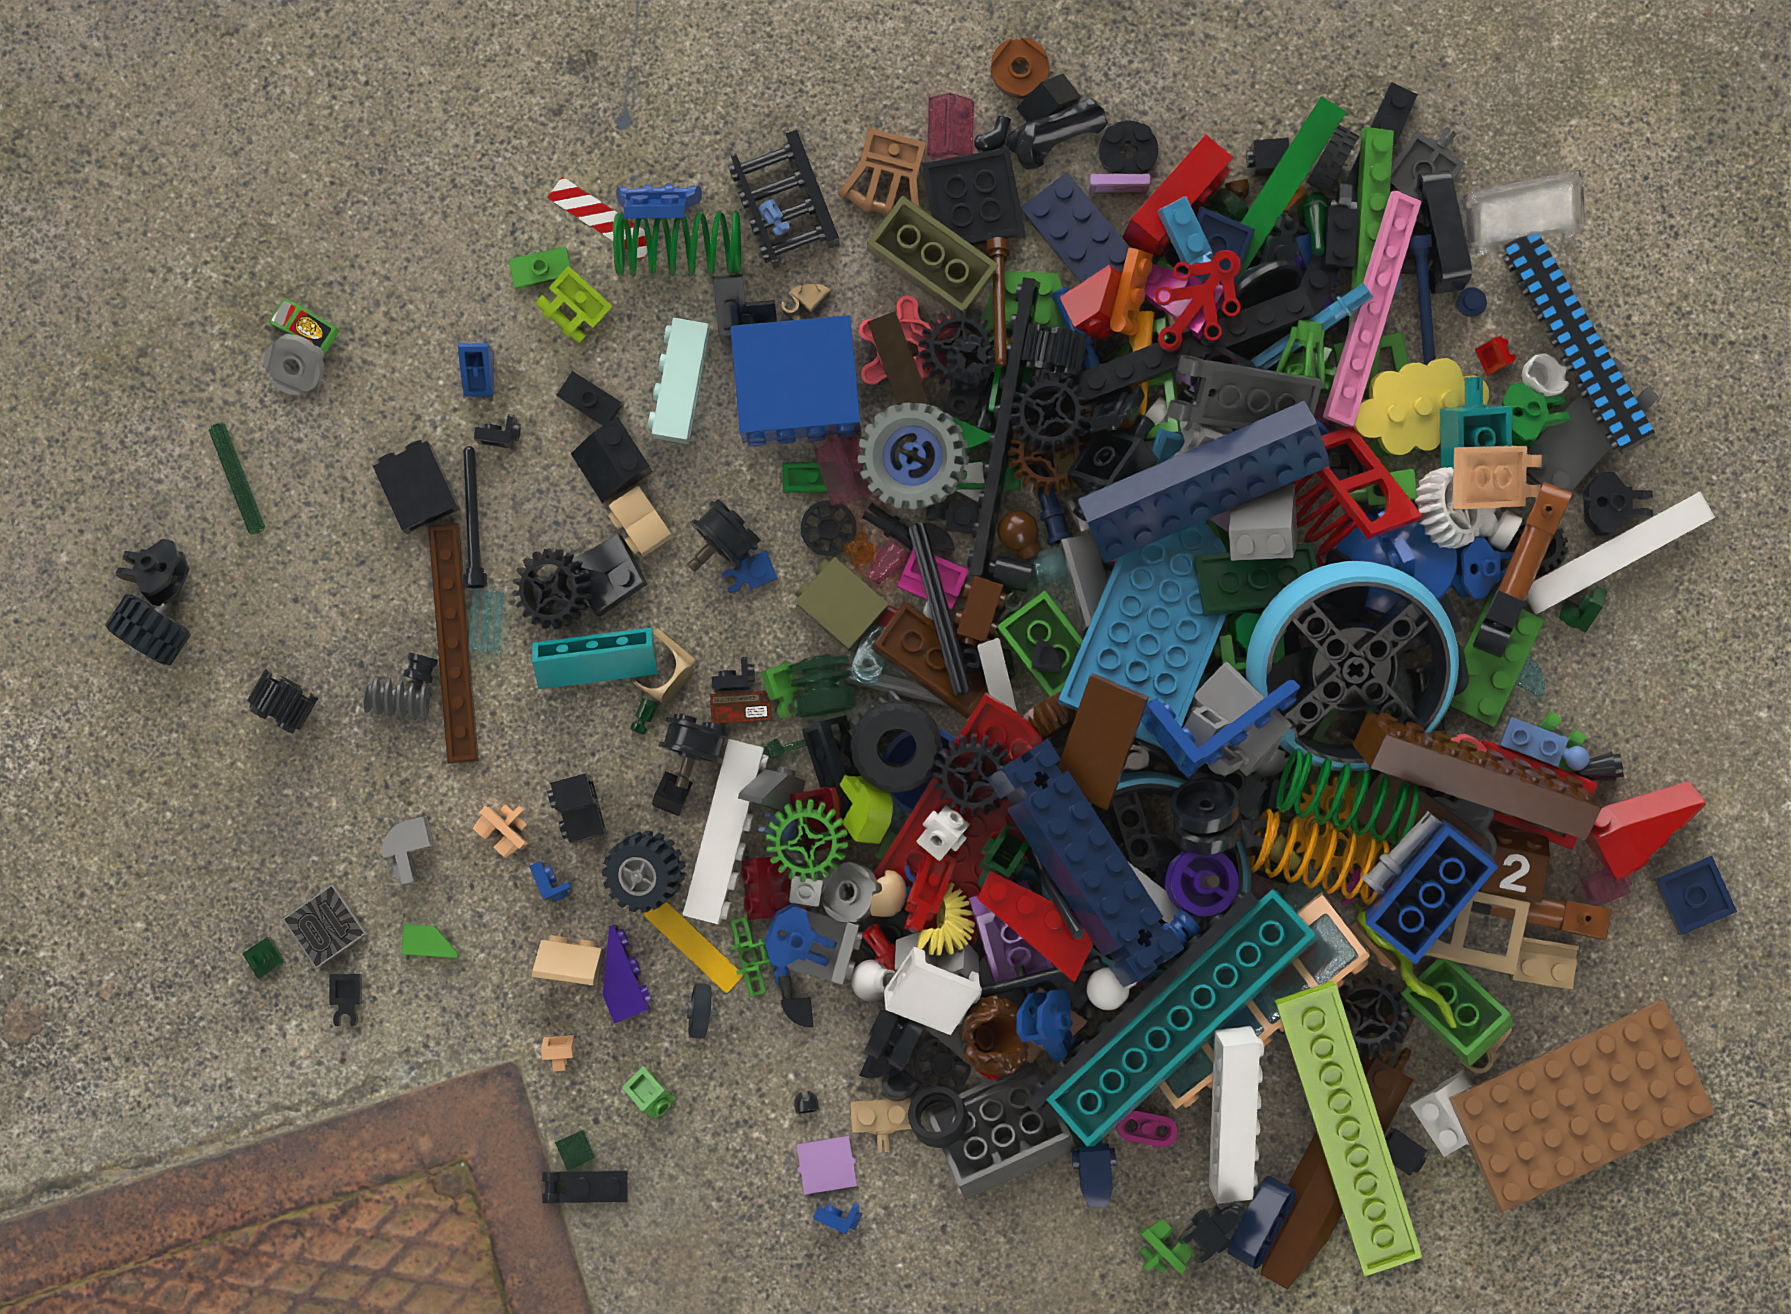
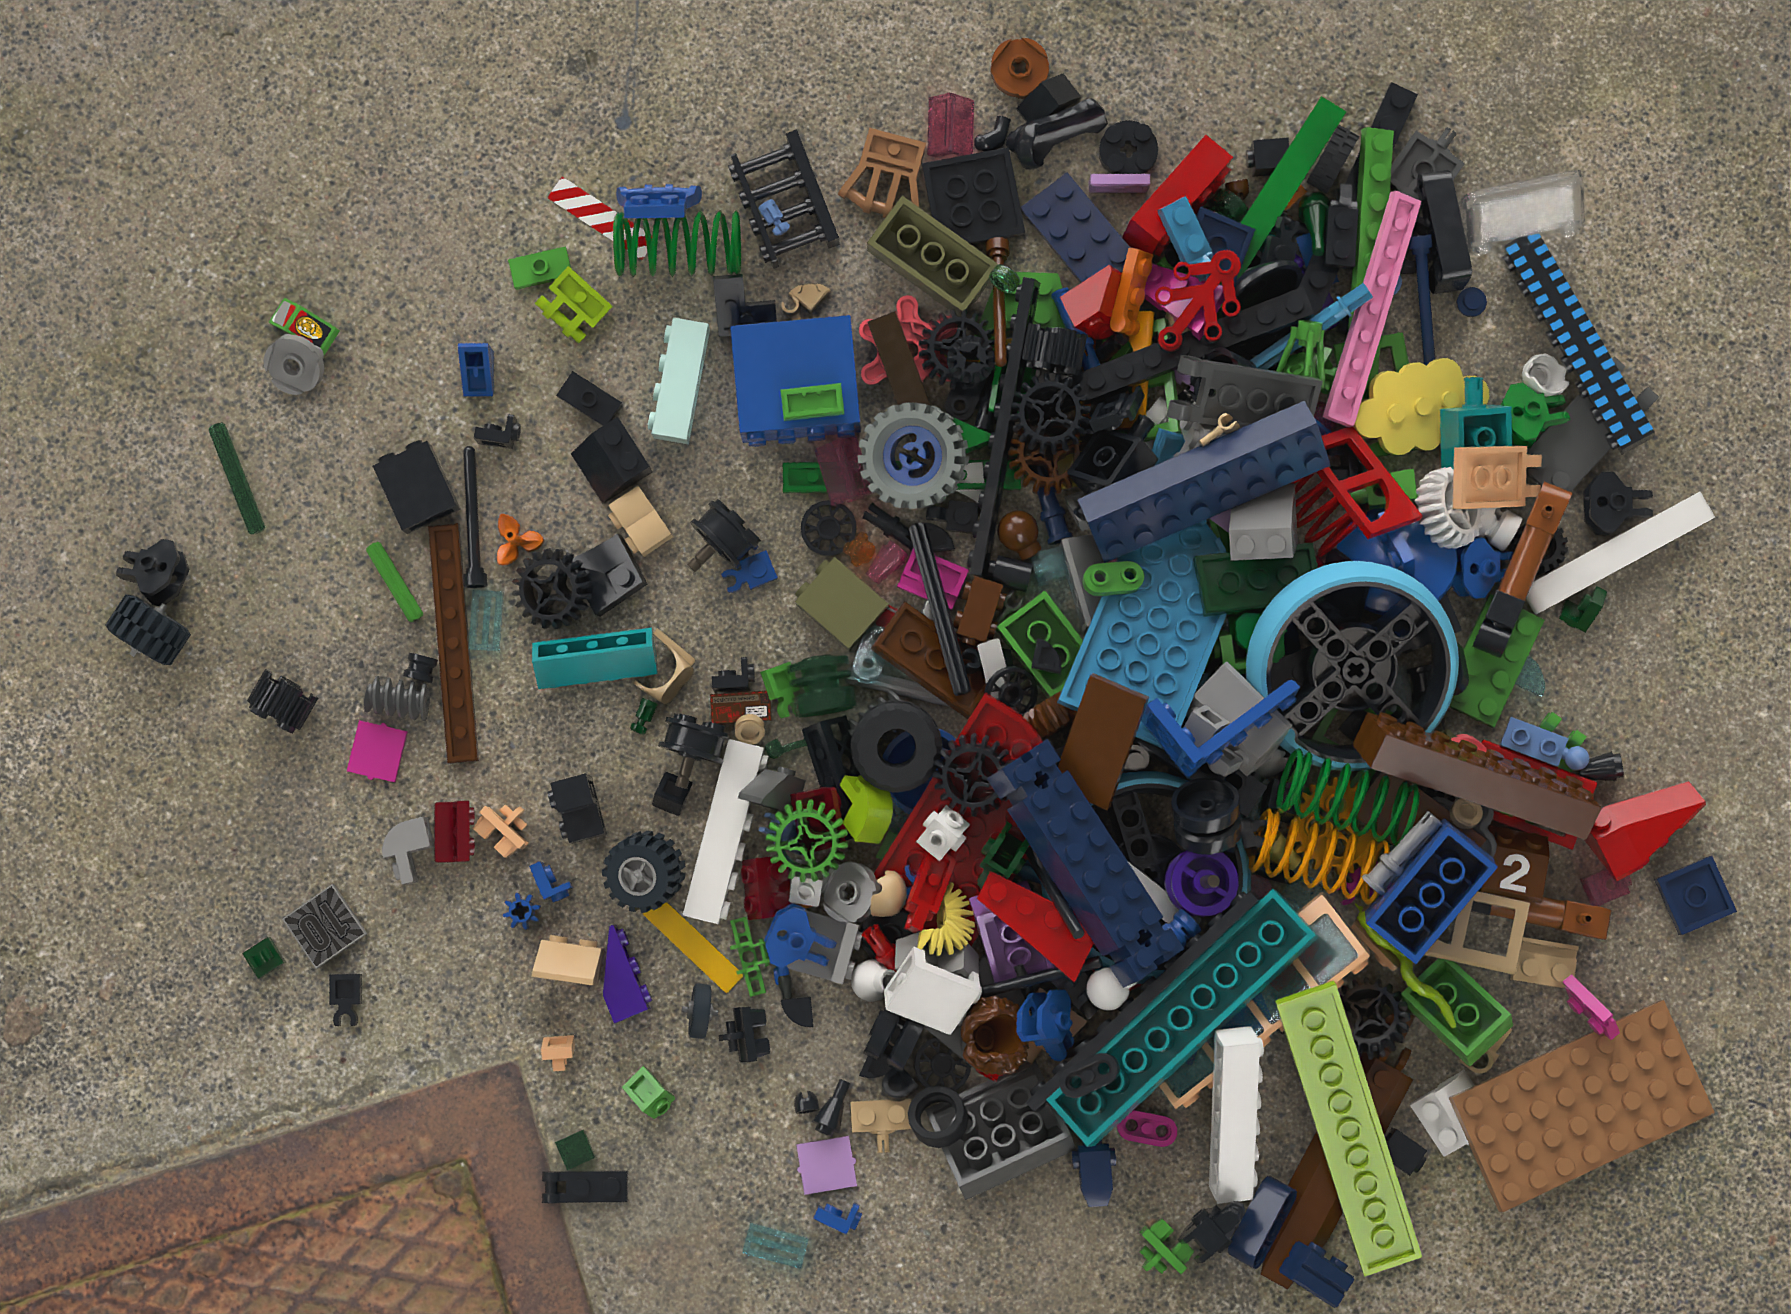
(377, 751): none -> dark pink piece
(394, 581): none -> bright green axle
(426, 941): bright green tile -> none
(452, 832): none -> dark red bracket
(509, 528): none -> orange plant
(515, 906): none -> blue gear
(741, 1034): none -> black hips
(749, 729): none -> tan tile
(769, 1243): none -> clear light blue tile
(812, 402): none -> bright green plate
(830, 1116): none -> black cone
(1004, 278): none -> clear green tile
(1010, 692): none -> black wheel
(1090, 1075): none -> black plate
(1114, 578): none -> bright green plate
(1220, 429): none -> tan hand
(1316, 1273): none -> dark blue brick
(1466, 813): none -> tan tile
(1495, 355): red tile -> none
(1585, 1002): none -> dark pink plate

